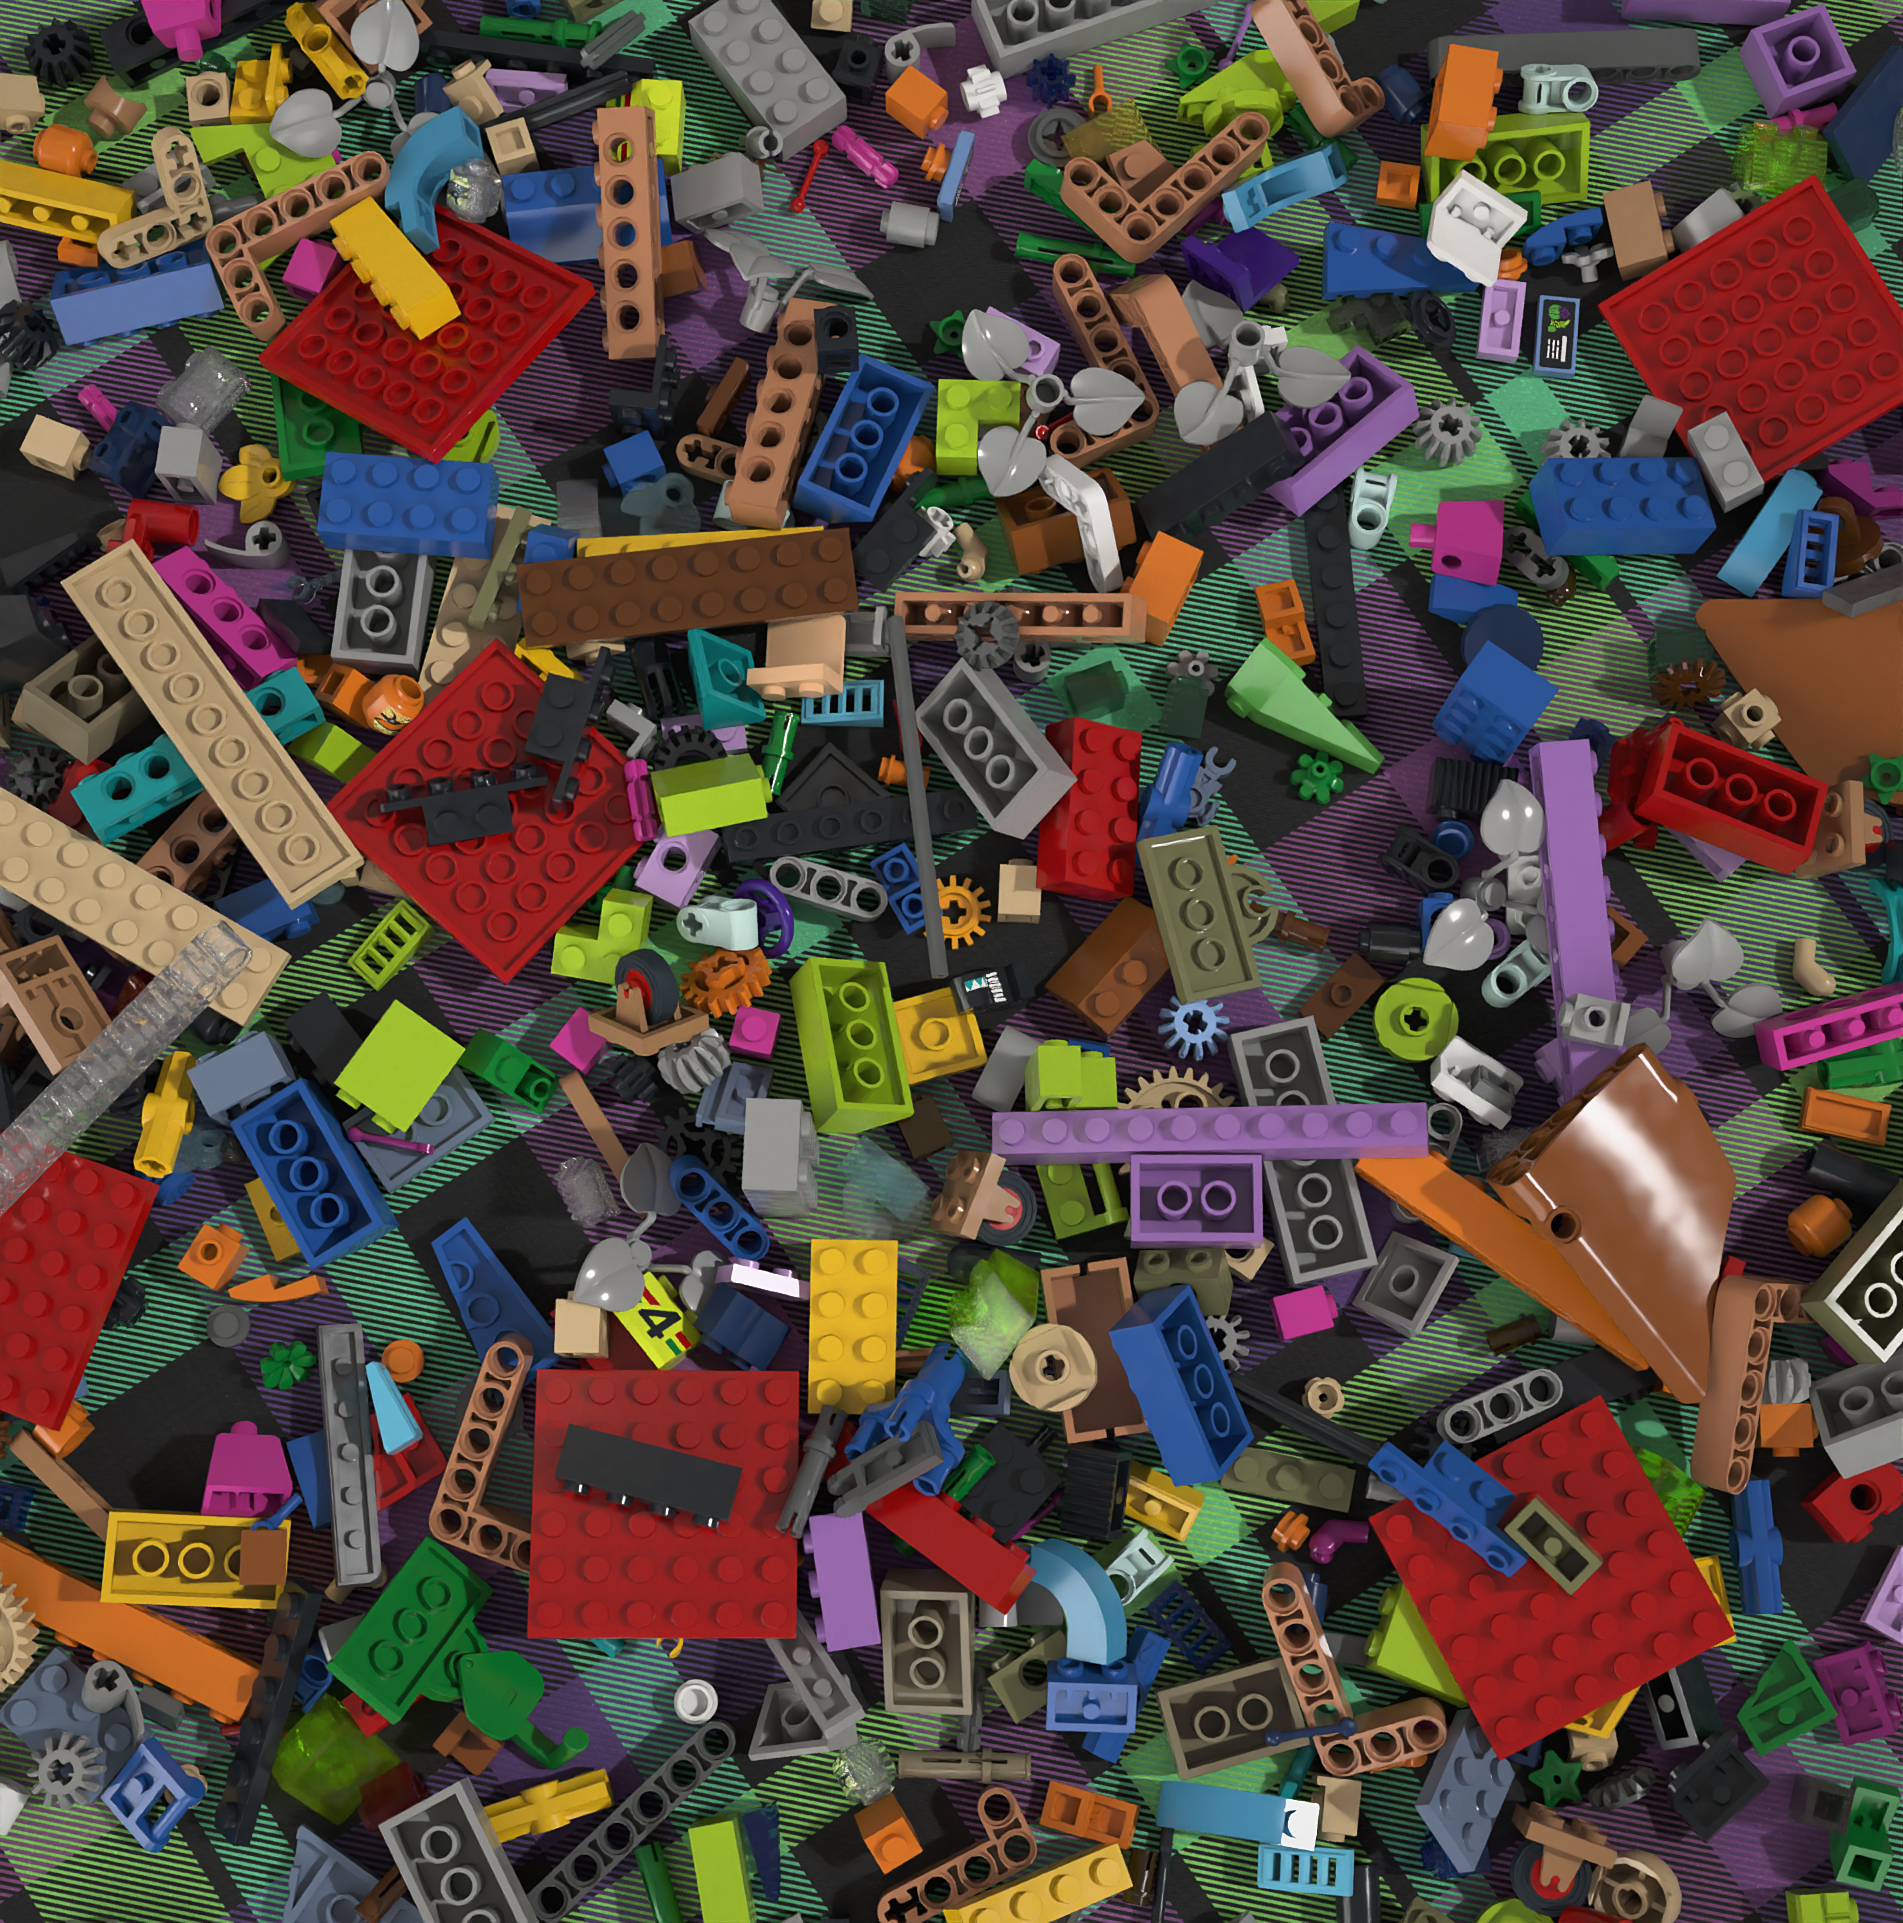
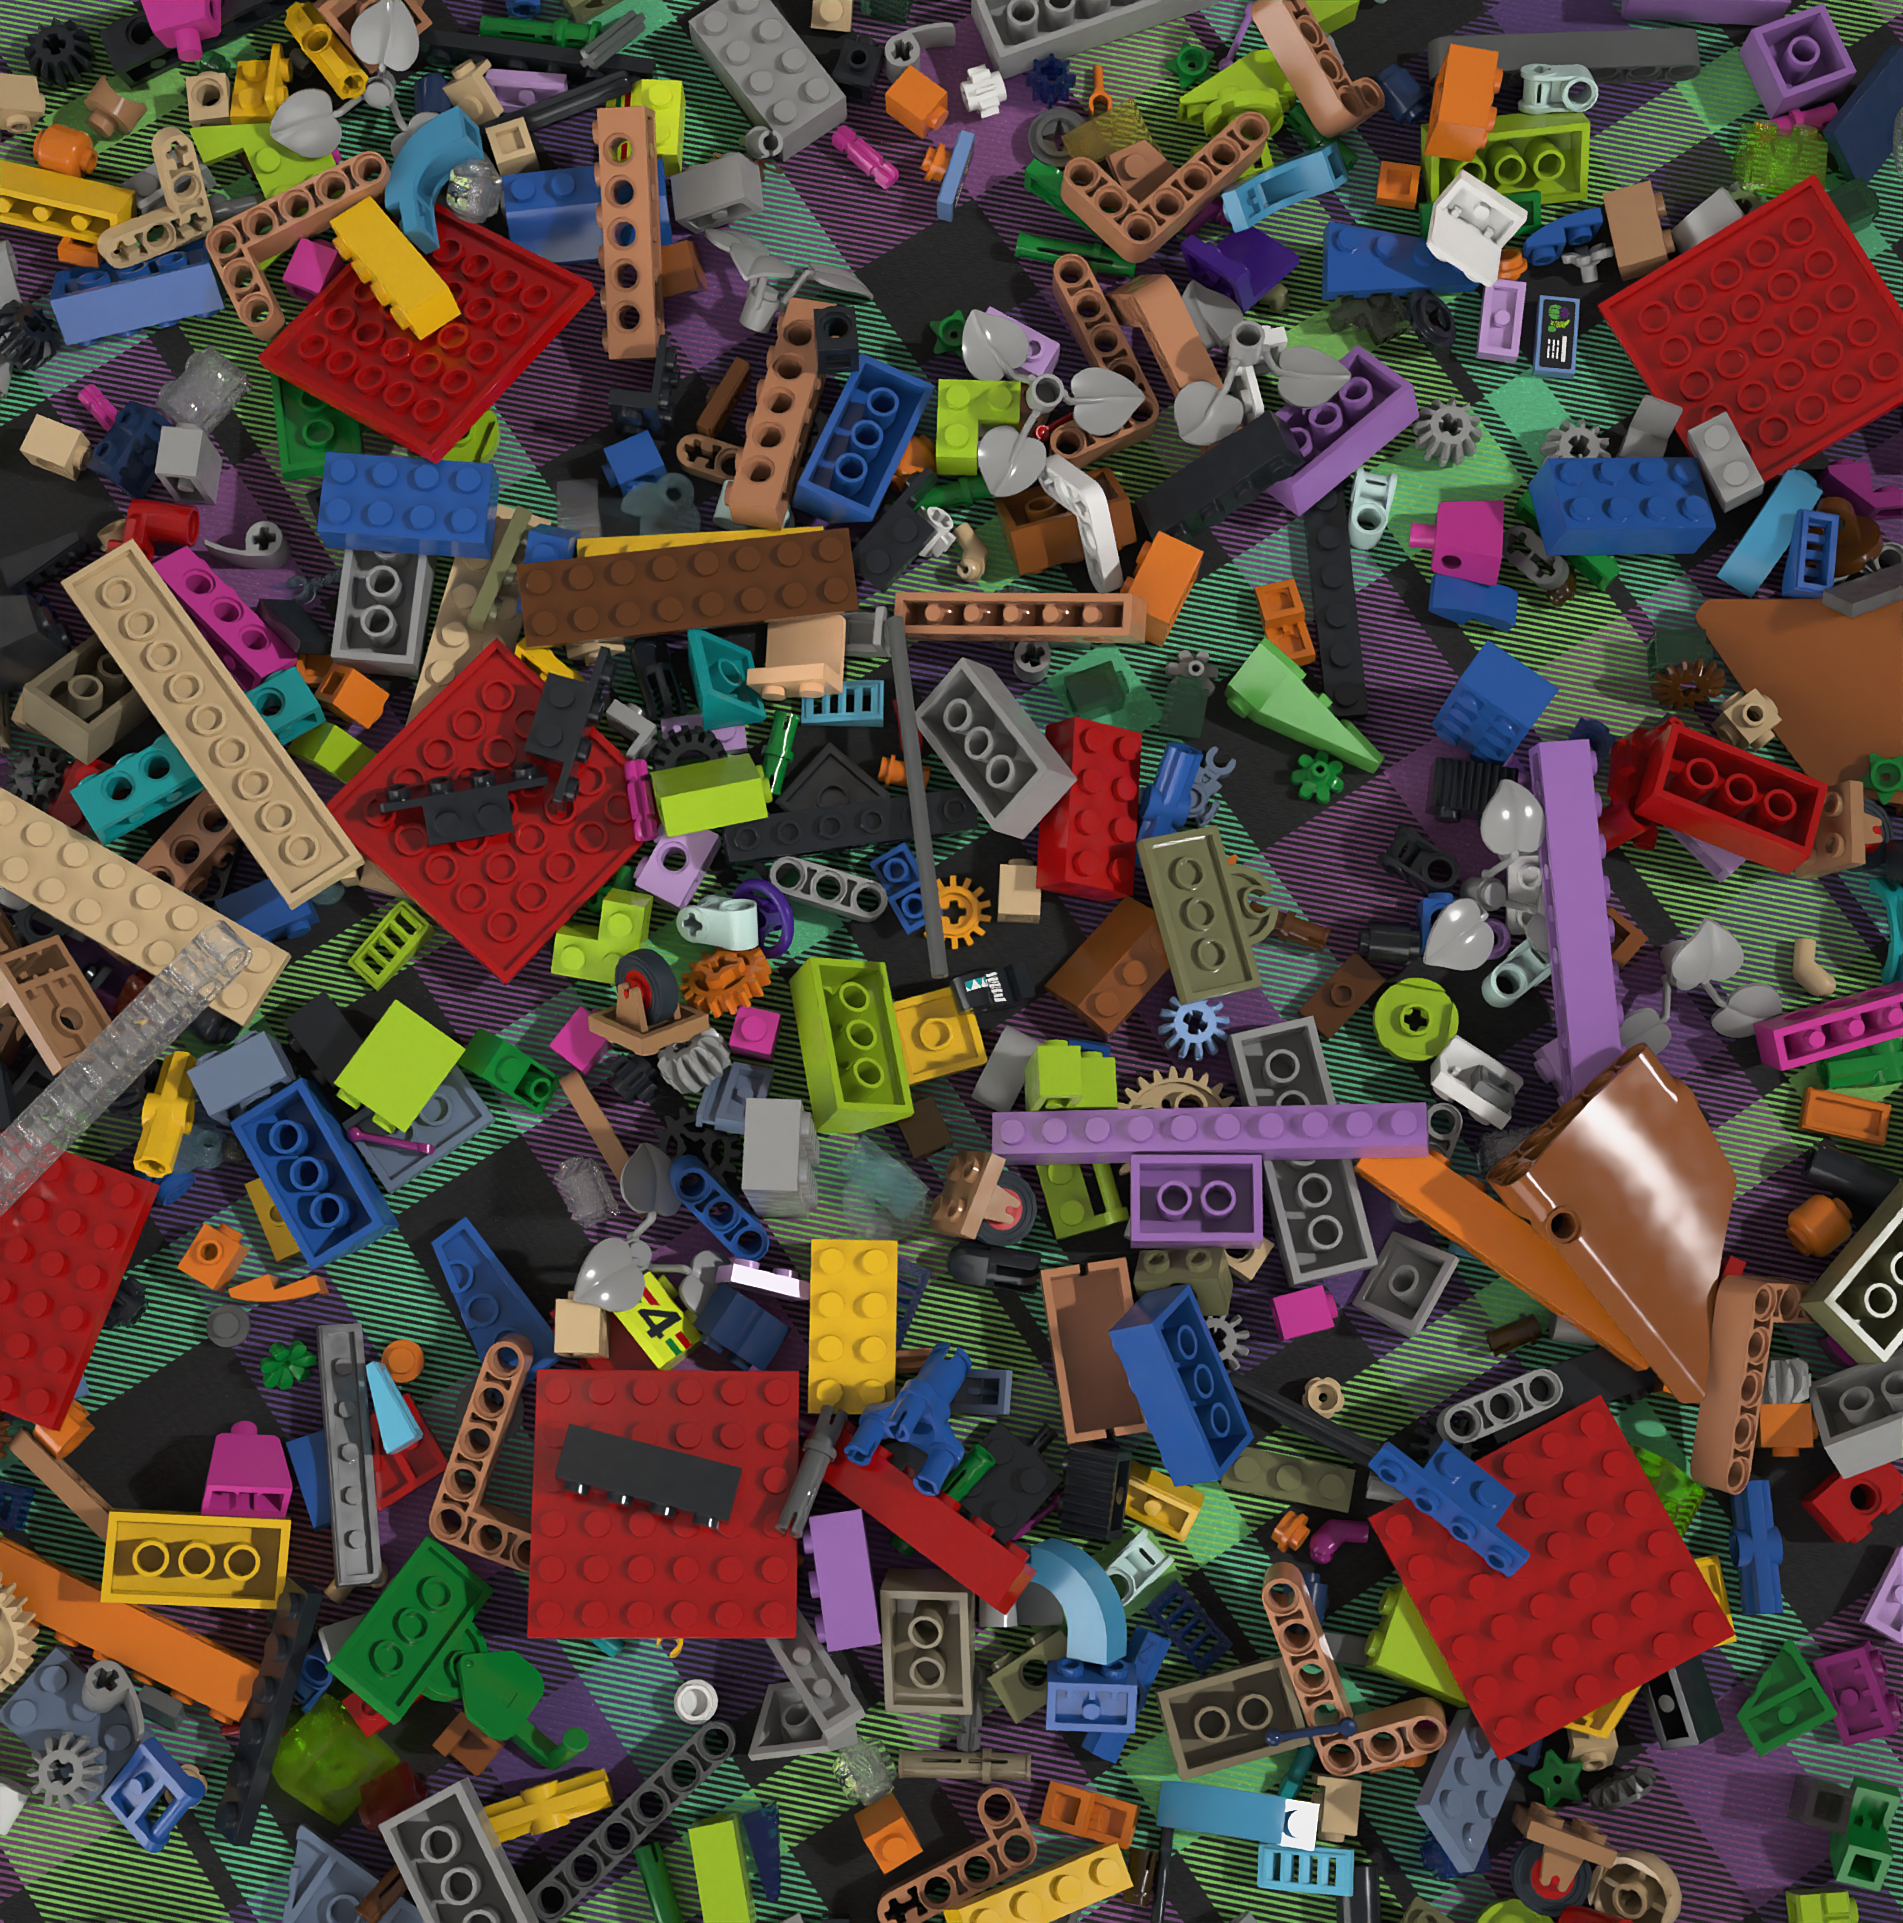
(252, 483): yellow plate -> none
(263, 1557): dark orange panel -> none
(277, 1518): blue hand -> none
(393, 703): orange head -> none
(820, 150): red hinge -> none
(884, 1470): dark grey hinge -> none
(910, 224): light grey brick -> none
(994, 1311): clear neon green slope -> none
(1004, 629): dark grey gear -> none
(1030, 1359): tan plate -> none
(1454, 838): blue plate -> none
(1507, 628): dark blue tile -> none
(1554, 1544): olive brick -> none
(1611, 1025): light grey brick -> none
(1714, 1785): black bracket -> none

